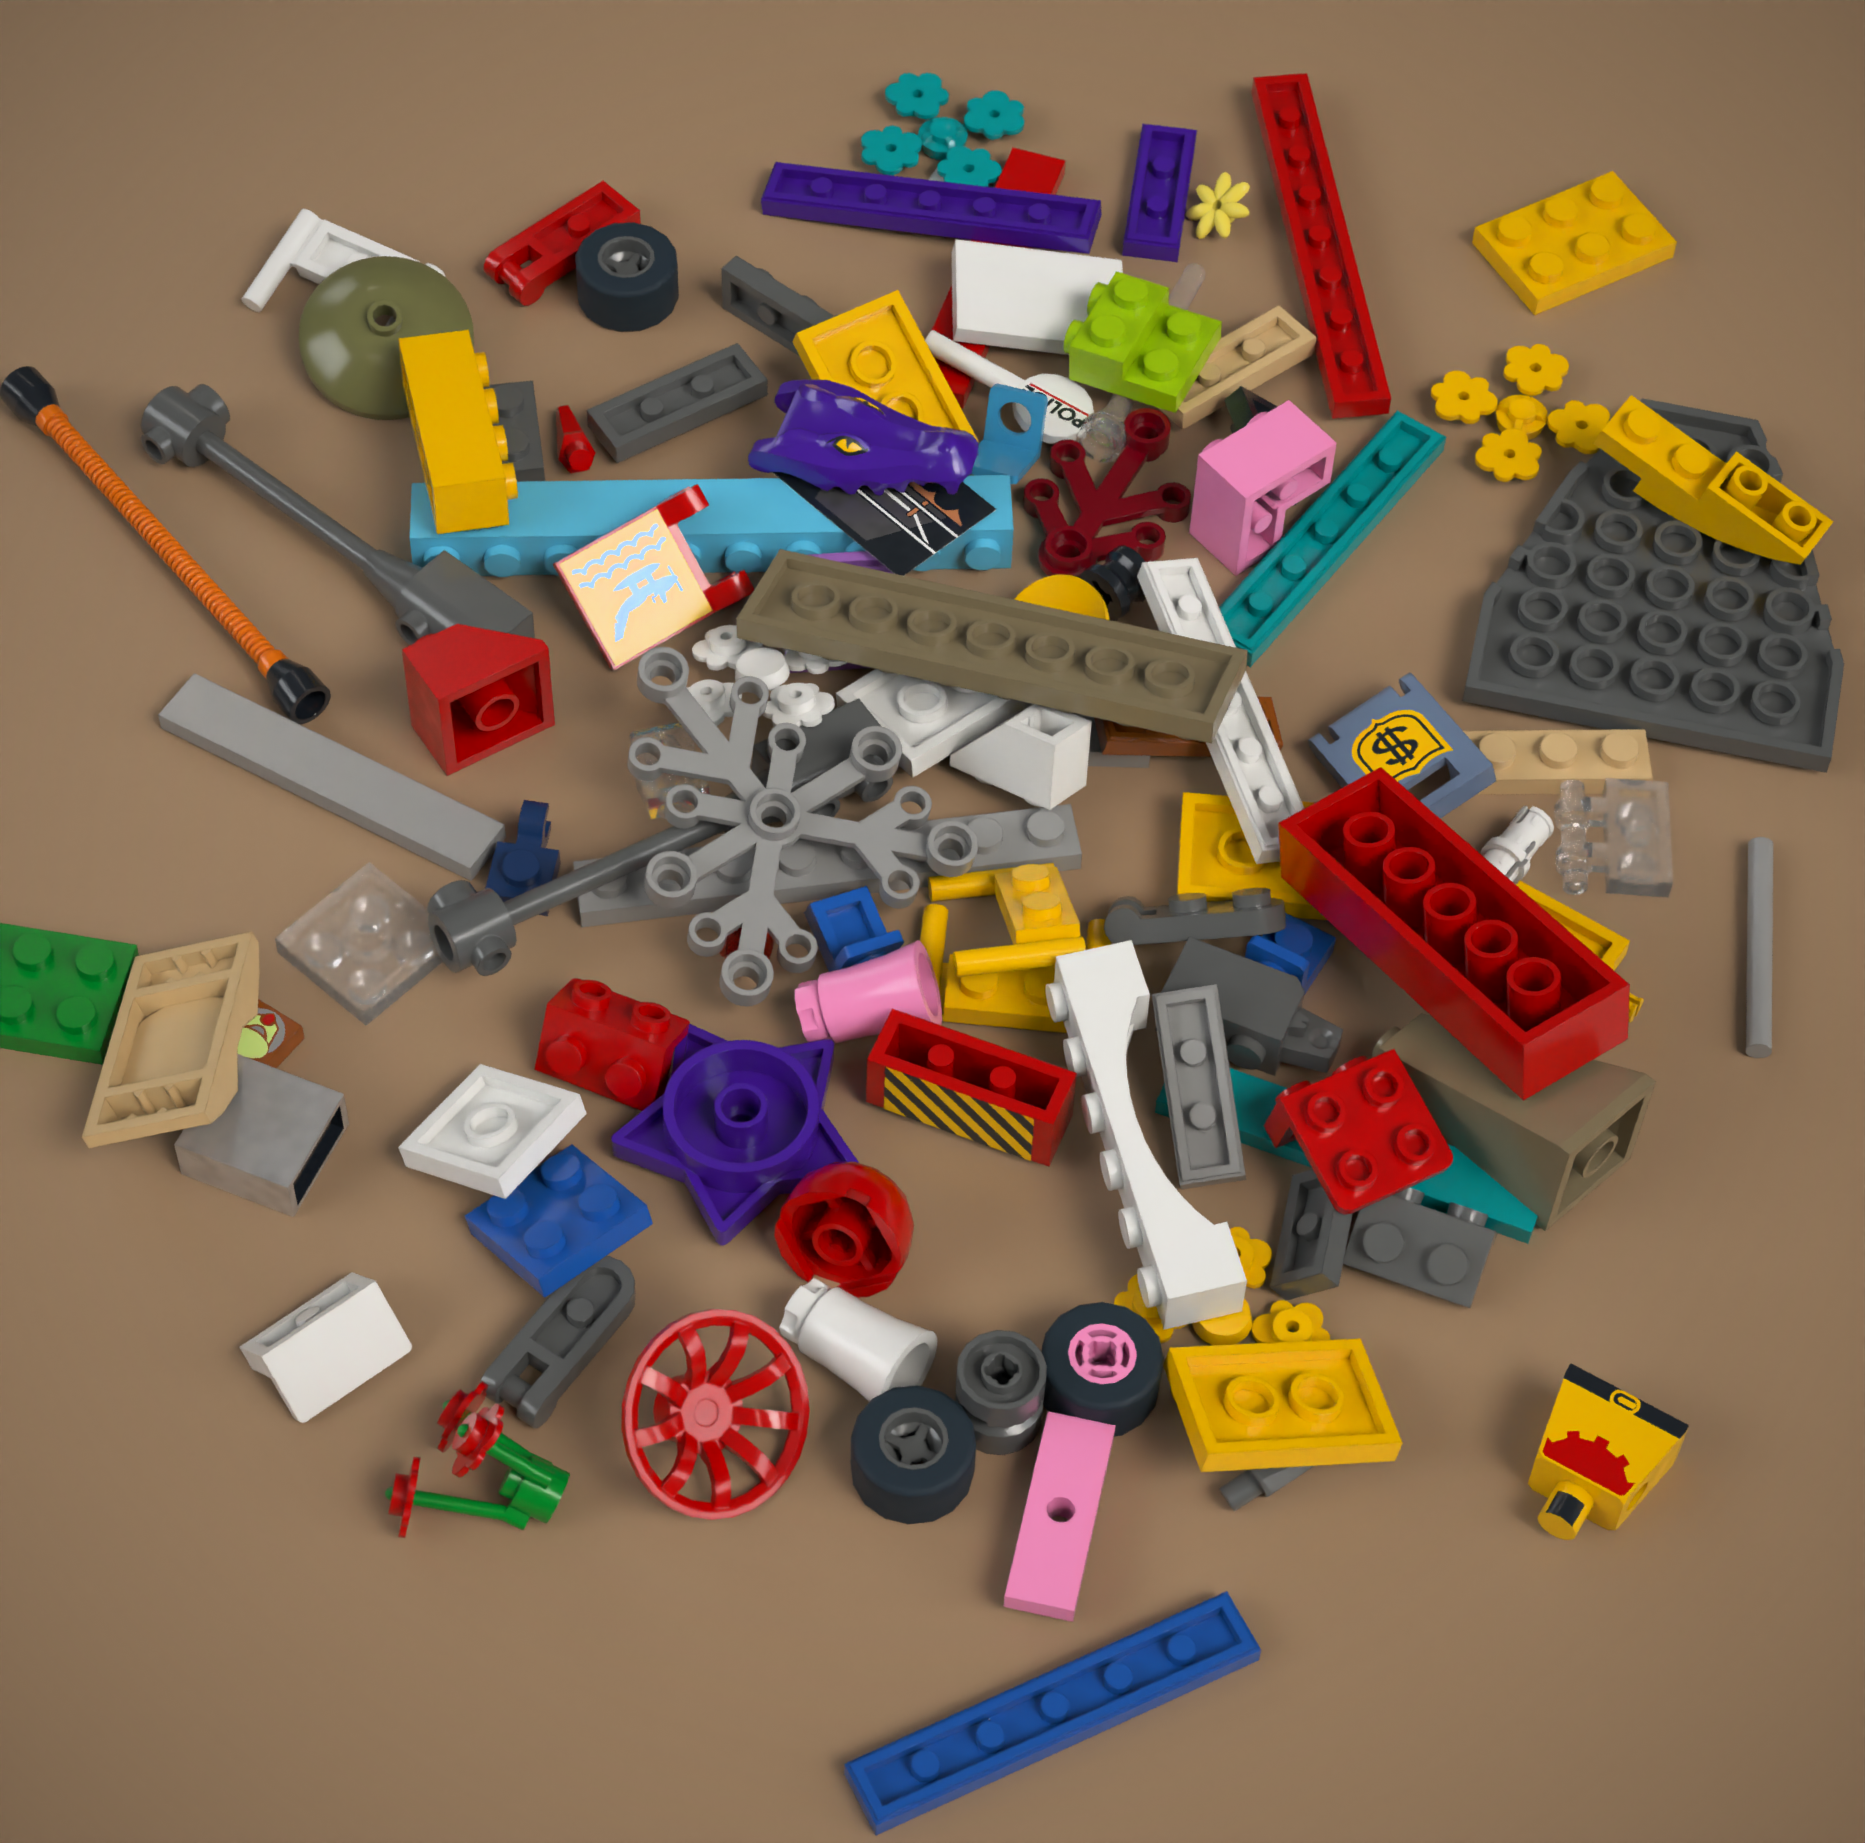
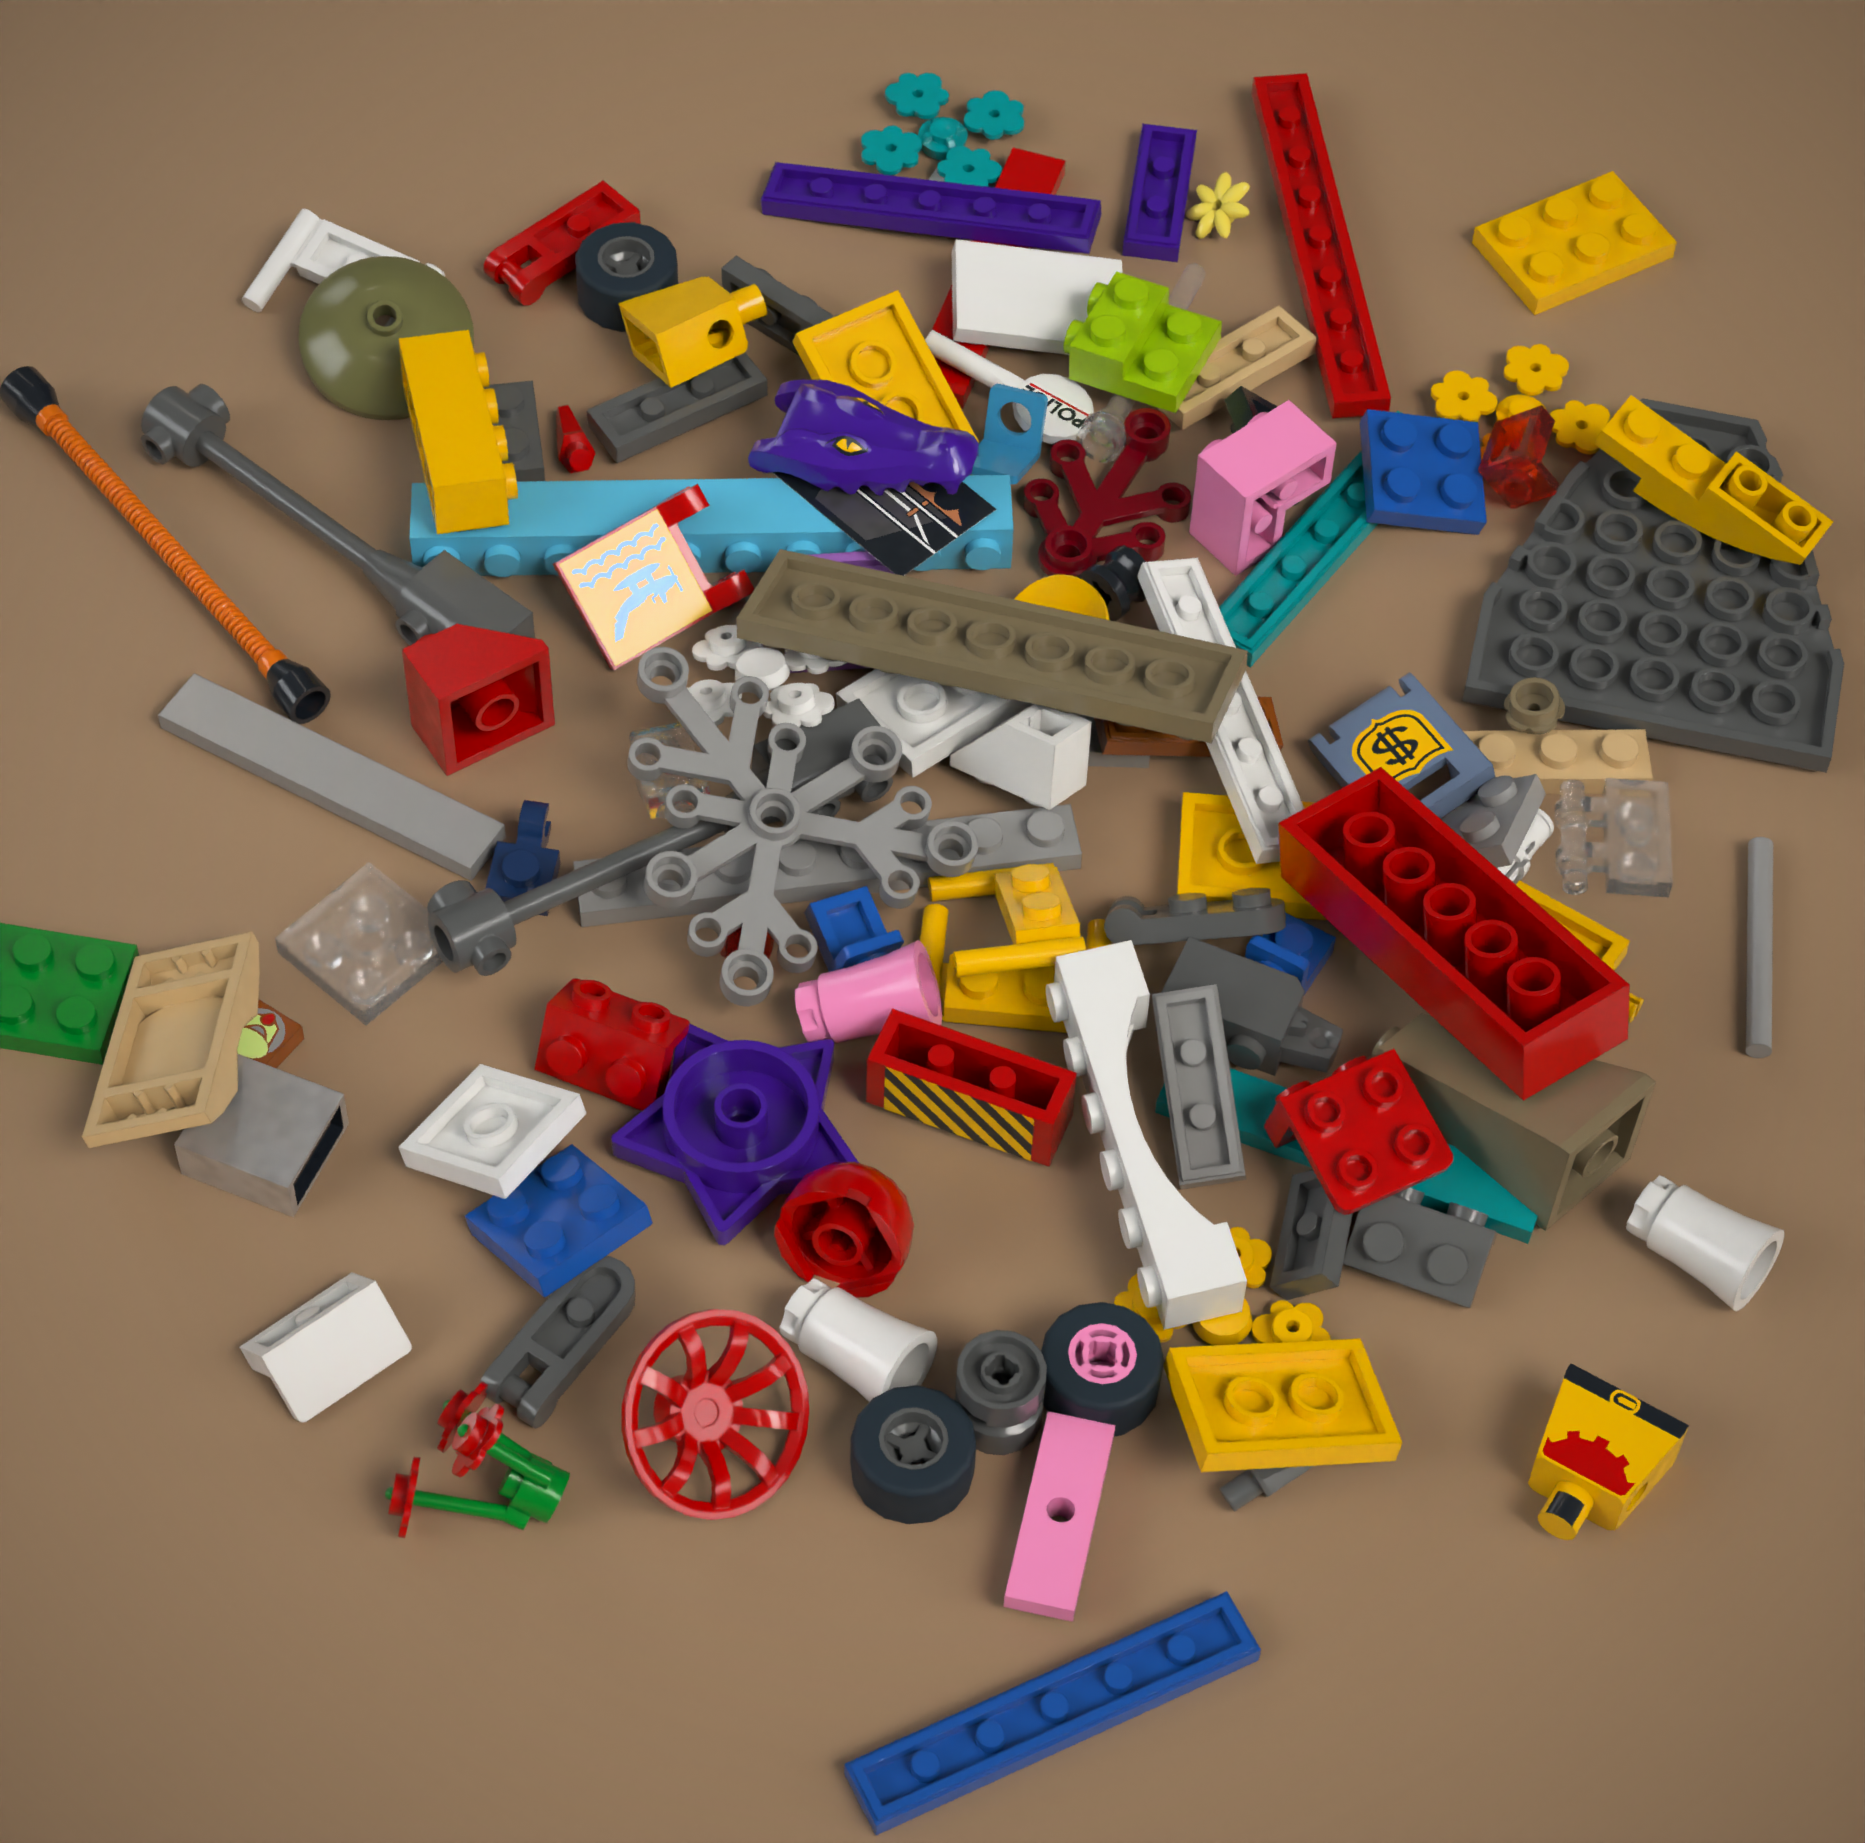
(690, 327): none -> yellow torso
(1422, 472): none -> blue plate
(1498, 816): none -> light grey wing
(1515, 457): none -> clear red bracket
(1534, 695): none -> dark tan plate
(1706, 1239): none -> white plant

